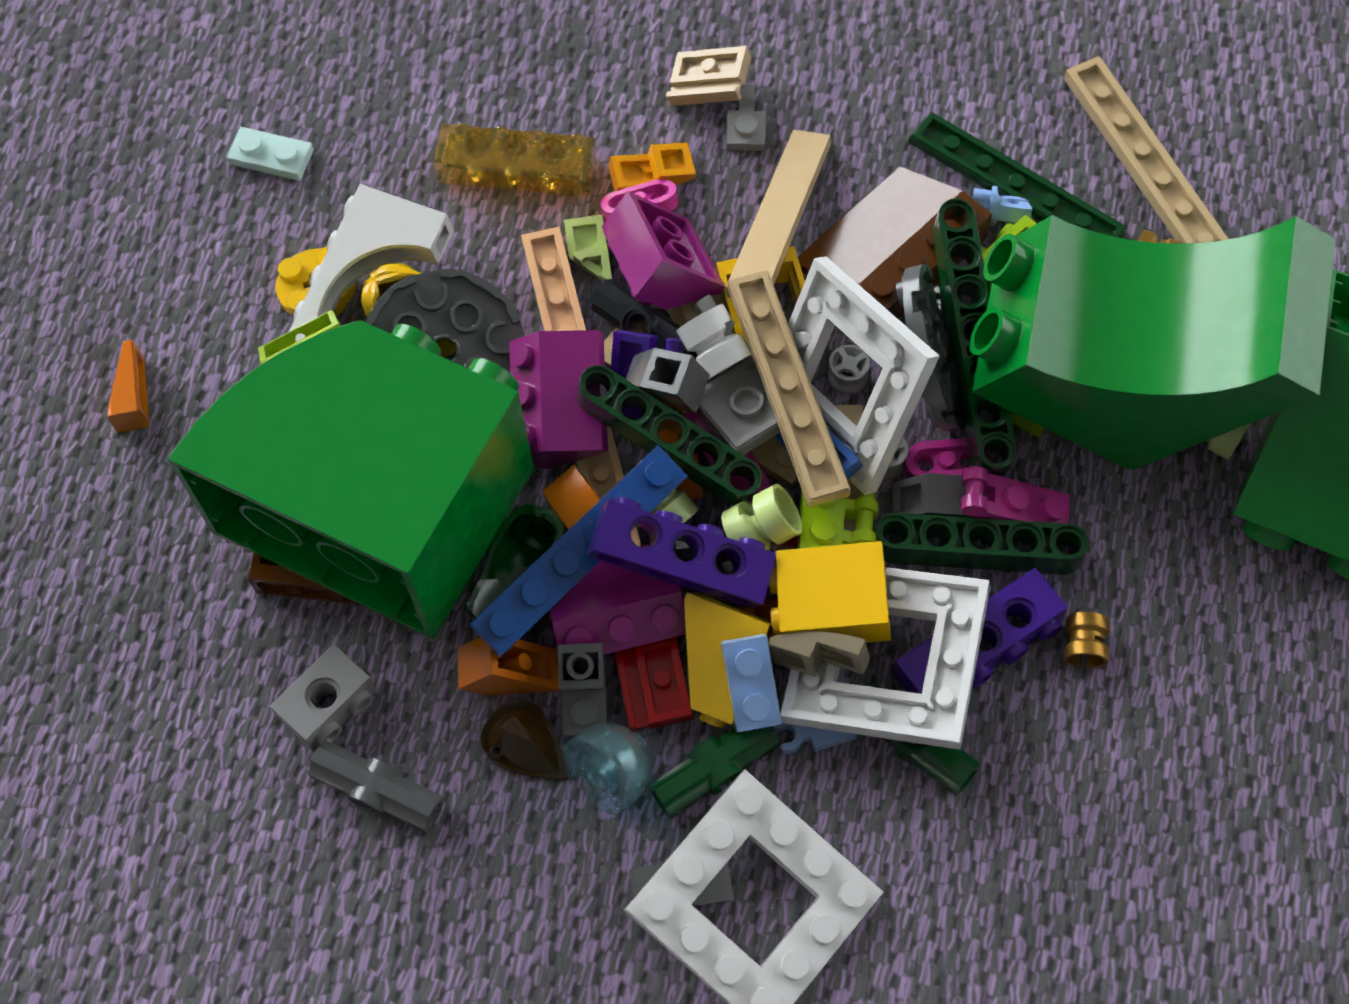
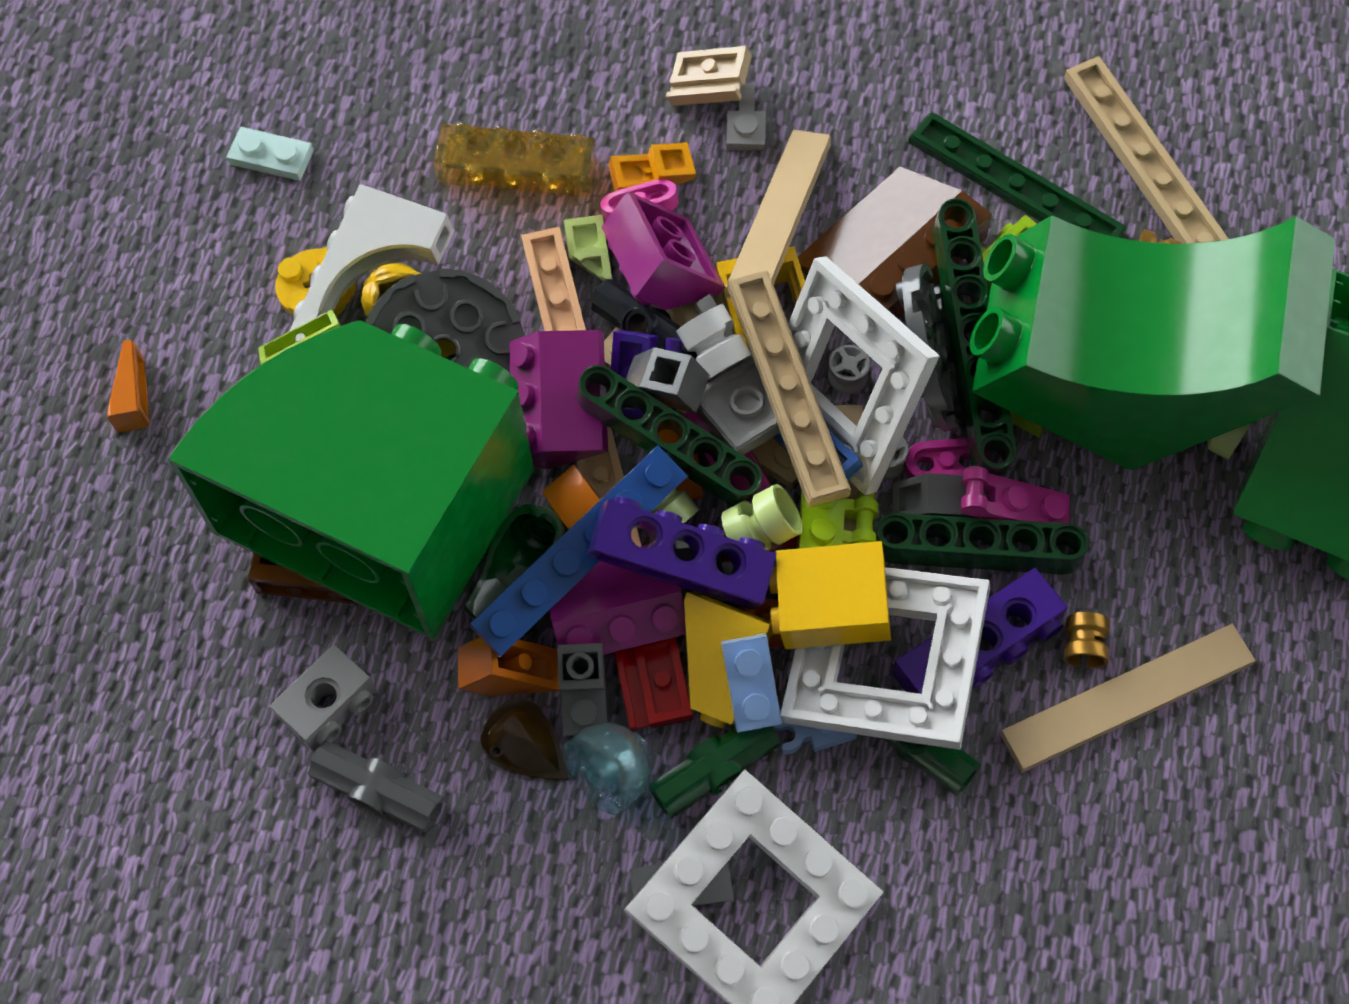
(808, 649): dark tan slope -> none
(1002, 207): light blue piece -> none
(1127, 698): none -> tan tile

